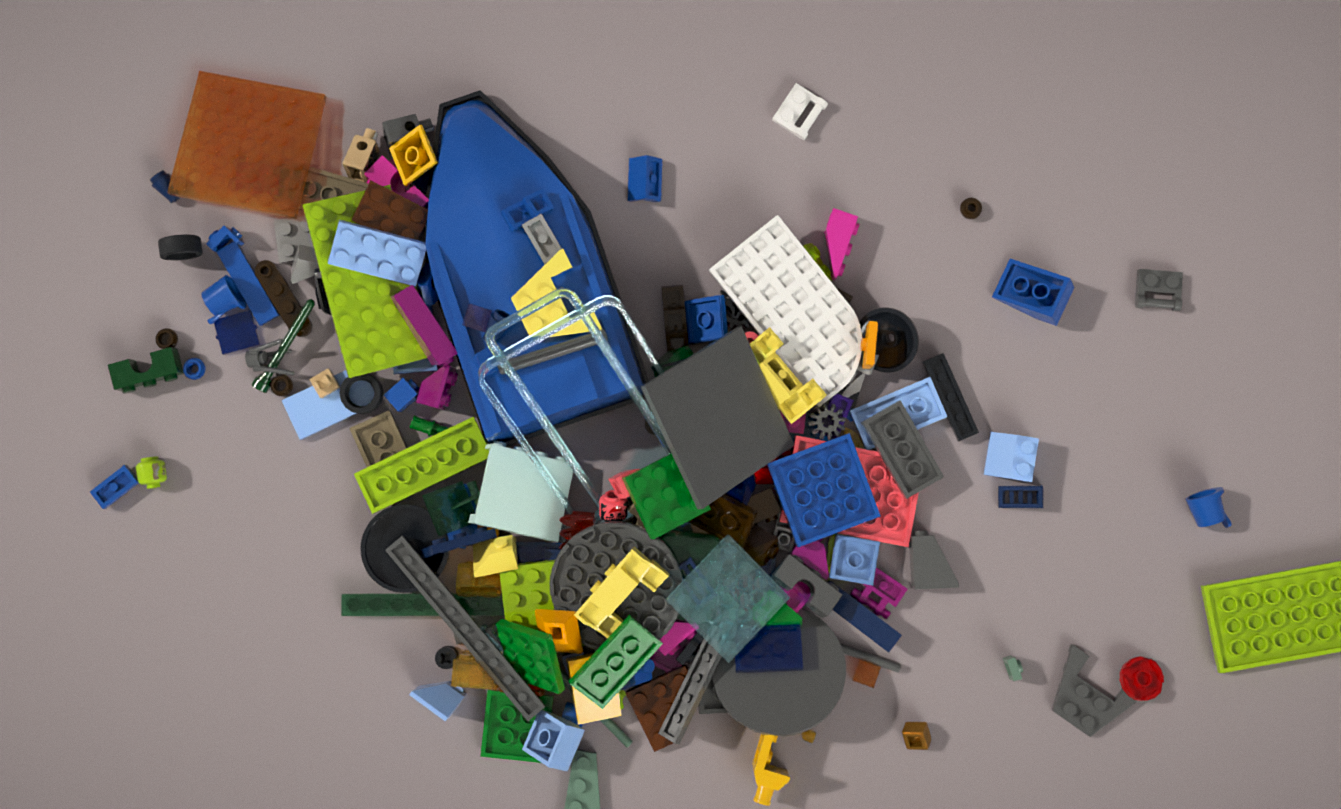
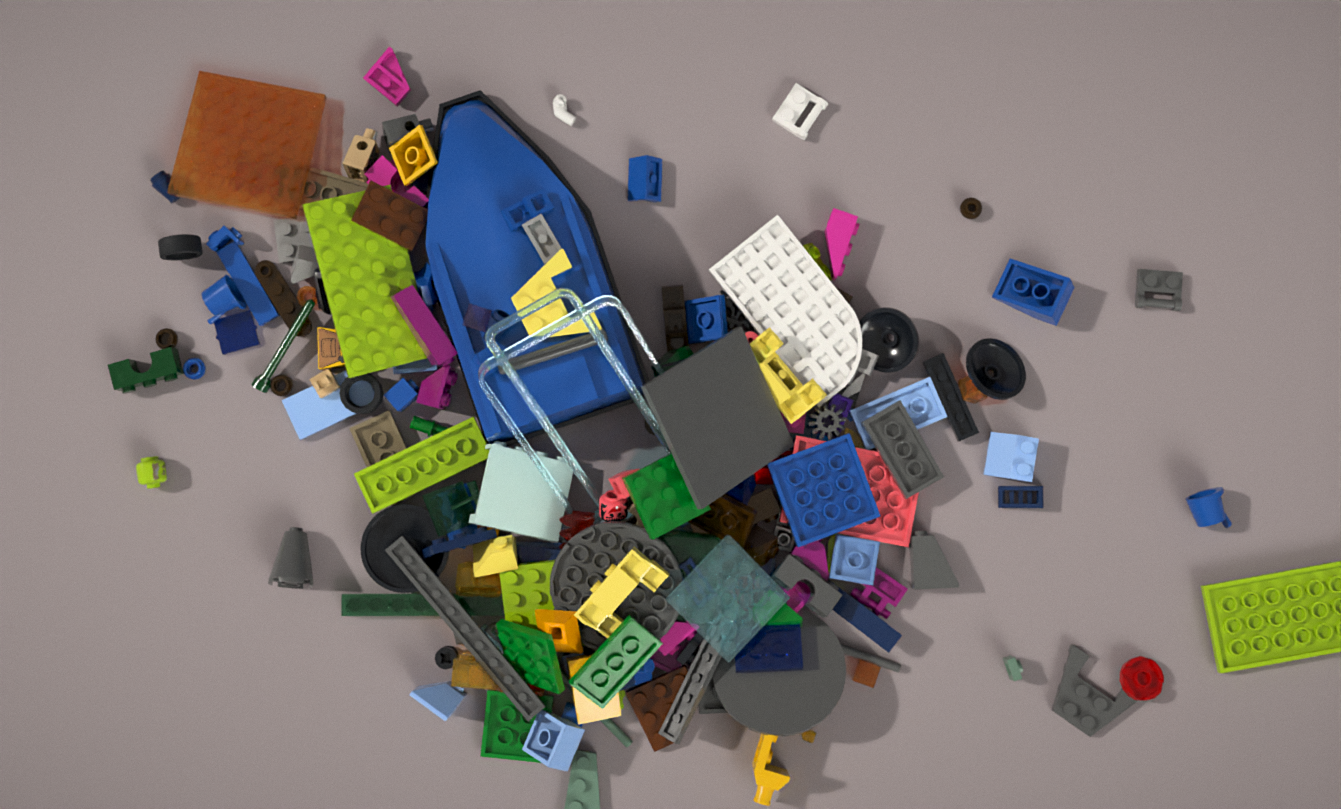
(114, 487): blue plate -> none
(256, 358): dark grey plant -> none
(293, 561): none -> dark grey cone
(302, 293): none -> clear orange plate
(329, 350): none -> medium nougat torso
(377, 253): light blue plate -> none
(388, 78): none -> dark pink wing
(560, 110): none -> white arm
(868, 345): light orange plate -> none
(916, 735): pearl gold slope -> none
(969, 391): none -> clear orange slope
(995, 369): none -> black dish

